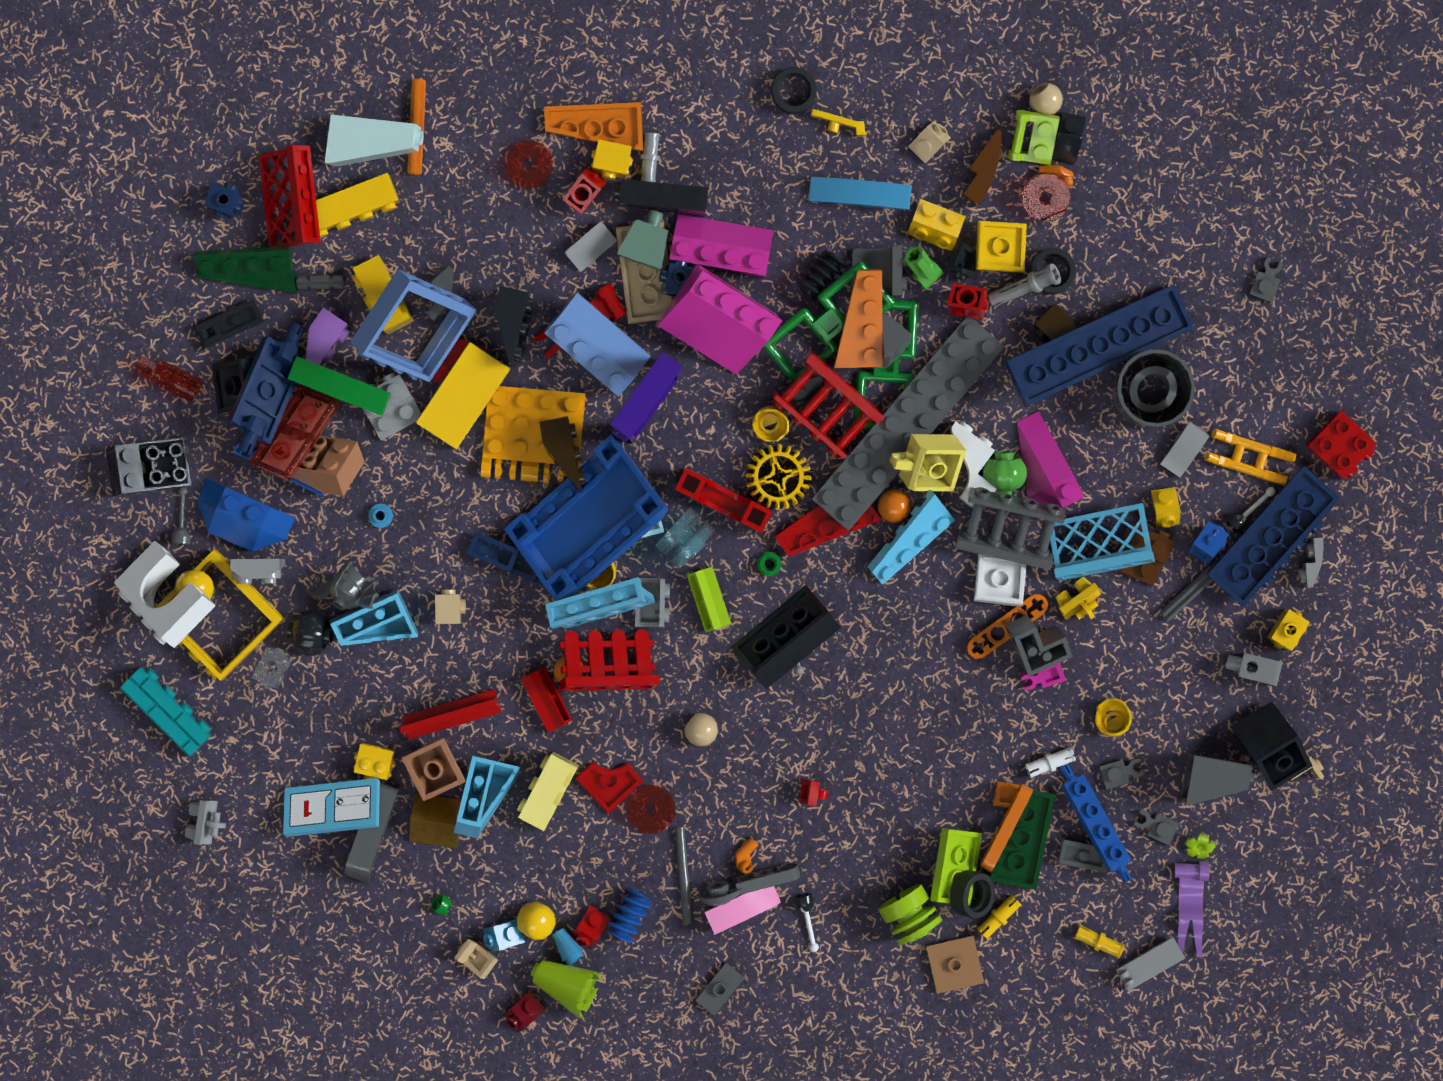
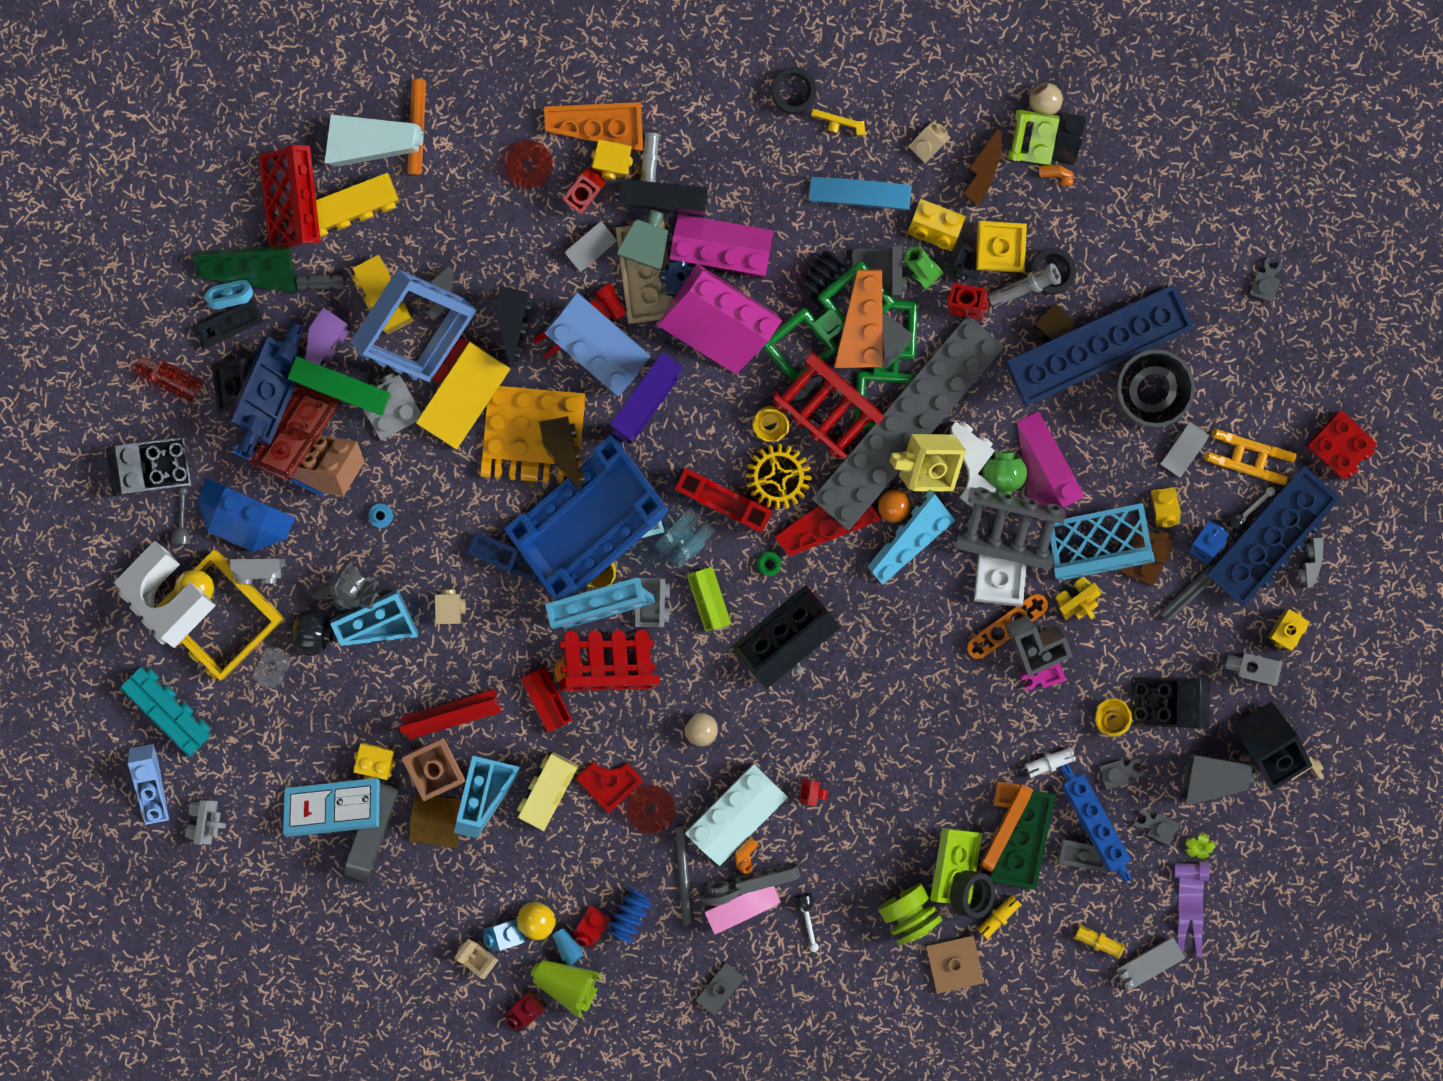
(148, 783): none -> light blue slope
(216, 197): dark blue brick -> none
(229, 294): none -> medium azure plate
(444, 905): green hinge -> none
(736, 814): none -> light aqua slope
(1058, 202): clear red plate -> none
(1170, 702): none -> black slope

